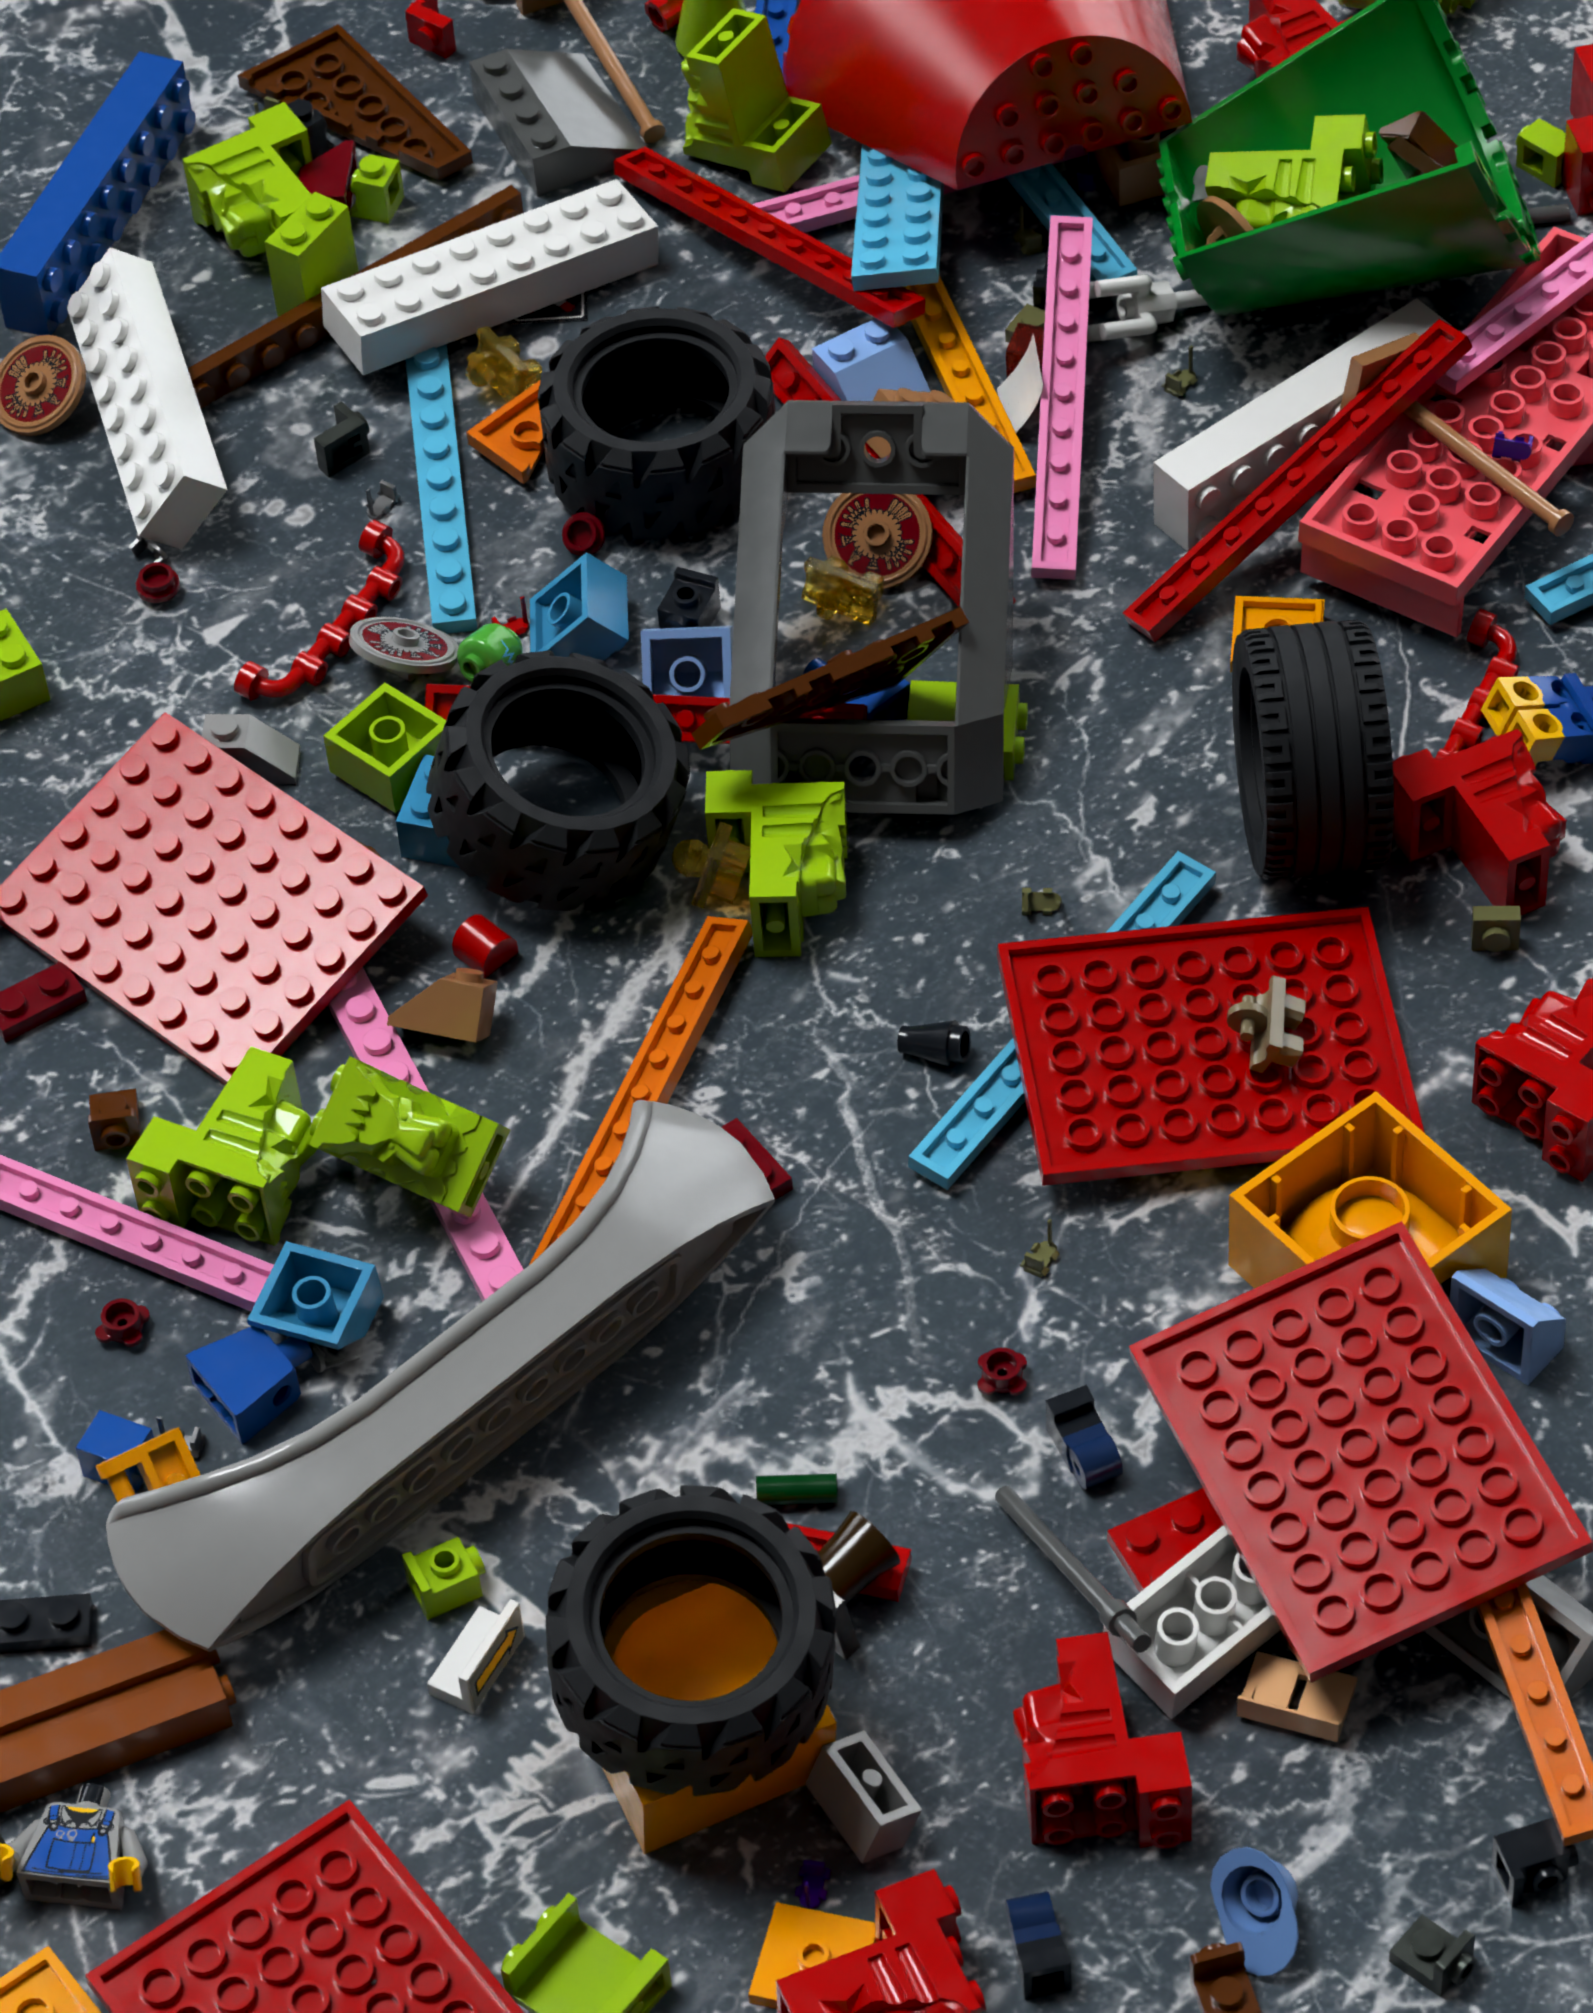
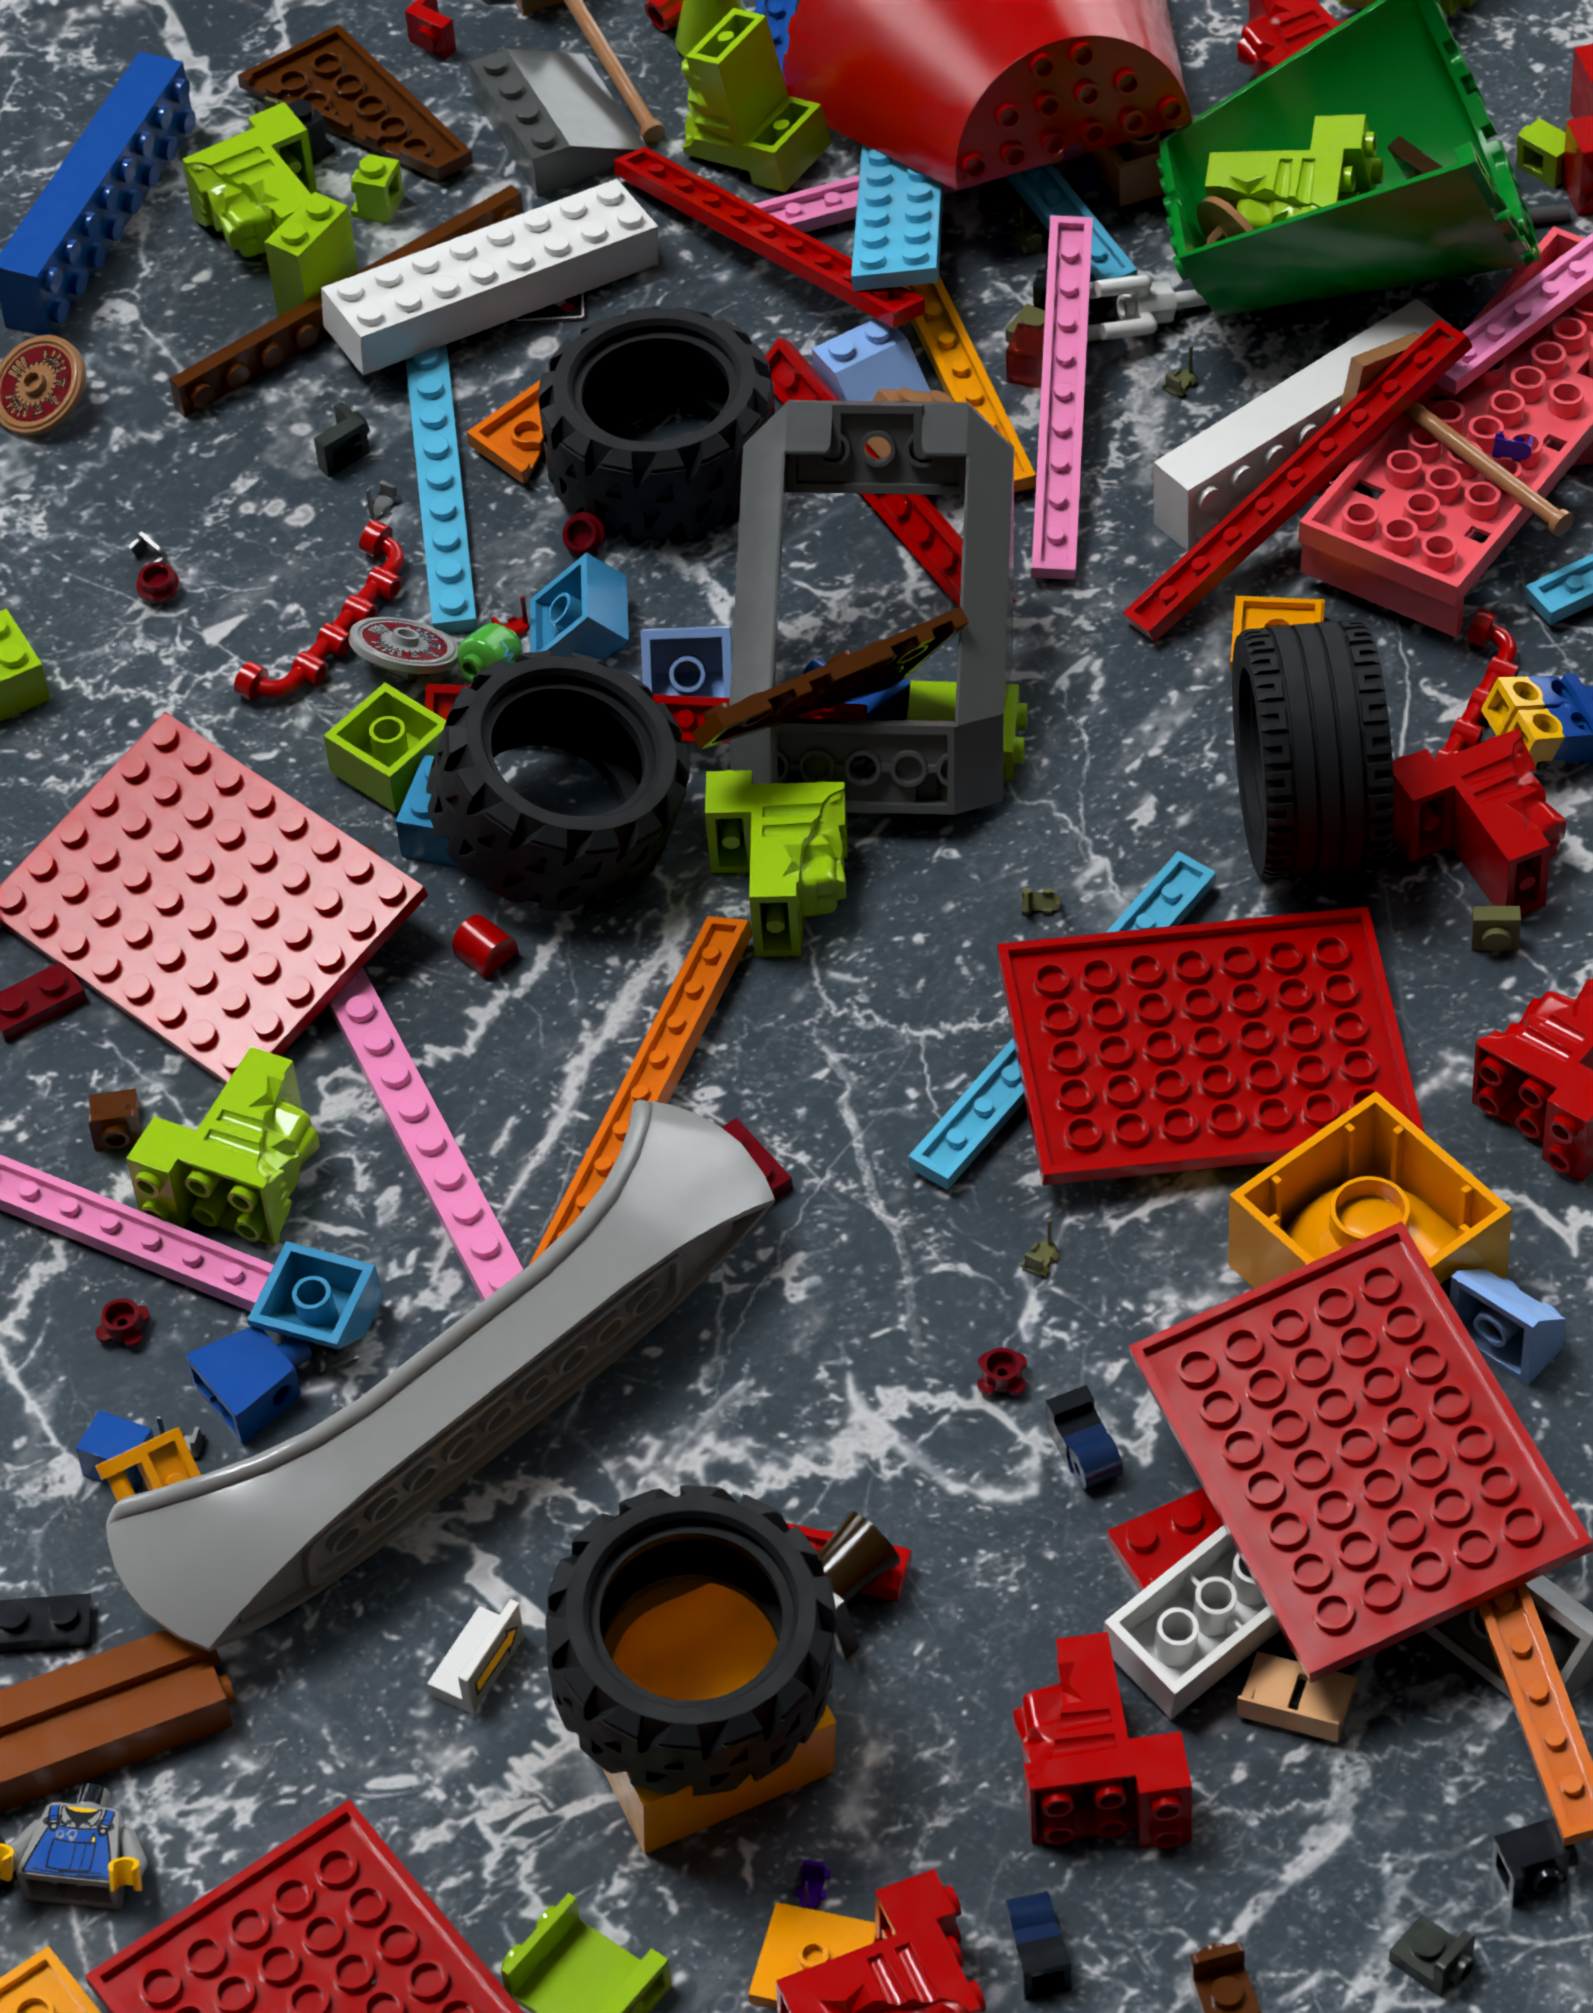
(146, 399): white brick -> none
(254, 745): light grey slope -> none
(332, 173): dark red slope -> none
(408, 1136): lime brick -> none
(444, 1576): lime brick -> none
(451, 1007): medium nougat slope -> none
(499, 365): clear yellow hips -> none
(690, 600): black brick -> none
(717, 867): clear yellow hips -> none
(797, 1489): dark green axle -> none
(840, 591): clear yellow hips -> none
(863, 1796): light grey brick -> none
(879, 534): shield -> none
(937, 1042): black cone -> none
(1022, 388): white sticker -> none
(1114, 1613): dark grey bar -> none
(1199, 181): flat silver piece -> none
(1257, 1908): medium blue piece -> none
(1263, 1023): dark tan hips -> none
(1424, 135): reddish brown slope -> none

